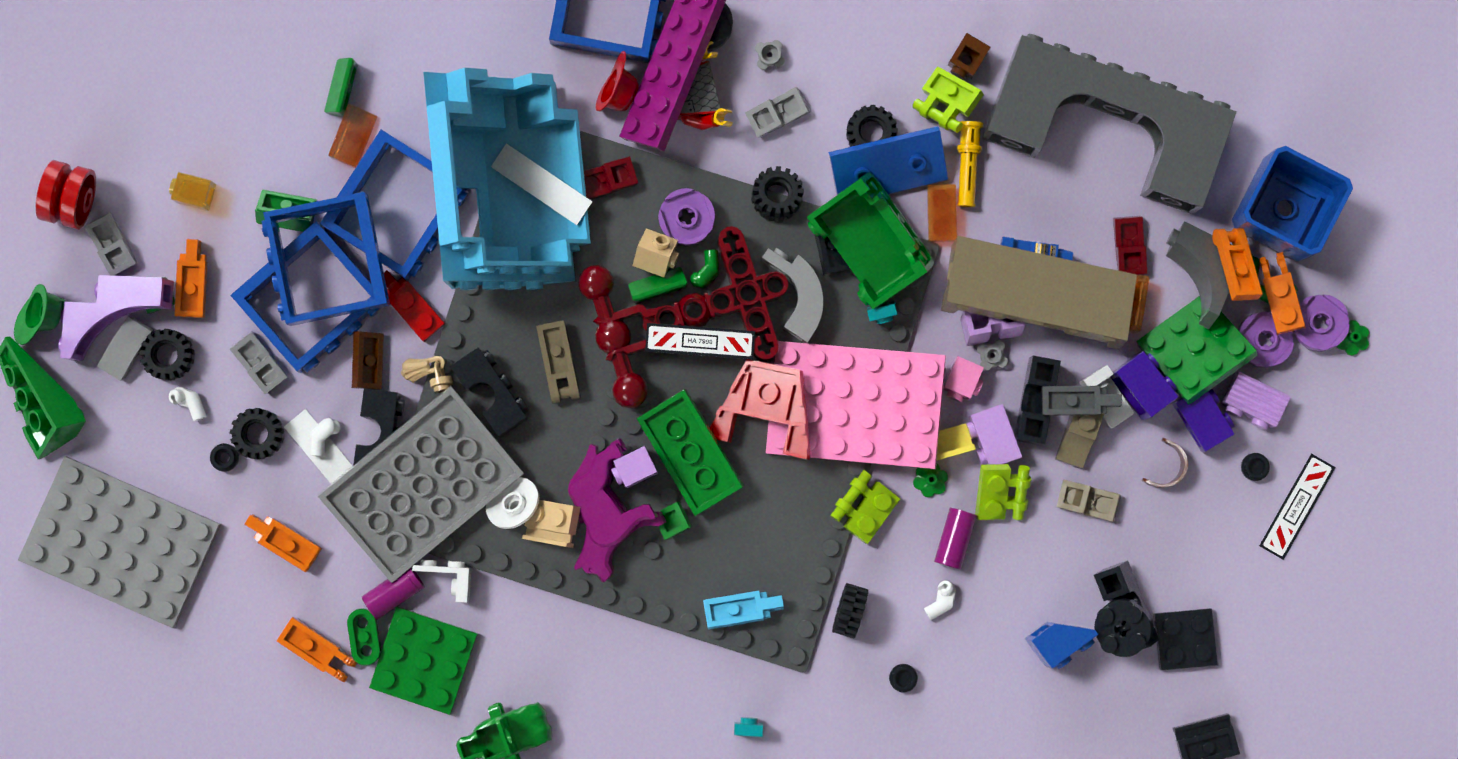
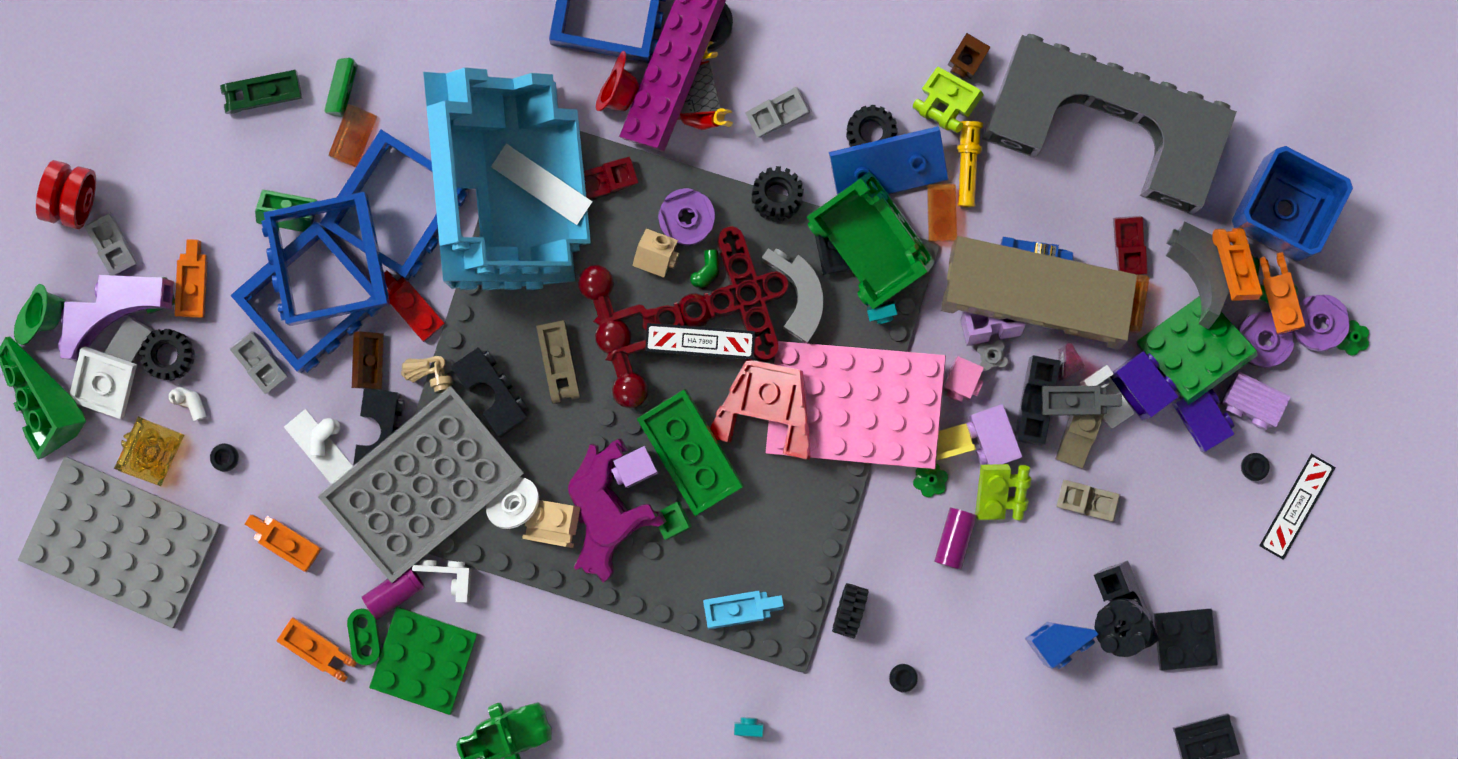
(102, 382): none -> white plate
(148, 451): none -> clear yellow plate
(192, 191): clear yellow brick -> none
(240, 428): black tyre -> none
(261, 91): none -> dark green plate
(657, 286): green slope -> none
(772, 47): light grey plate -> none
(871, 511): lime plate -> none
(944, 600): white arm -> none
(1069, 361): none -> clear pink slope
(1183, 466): helmet -> none

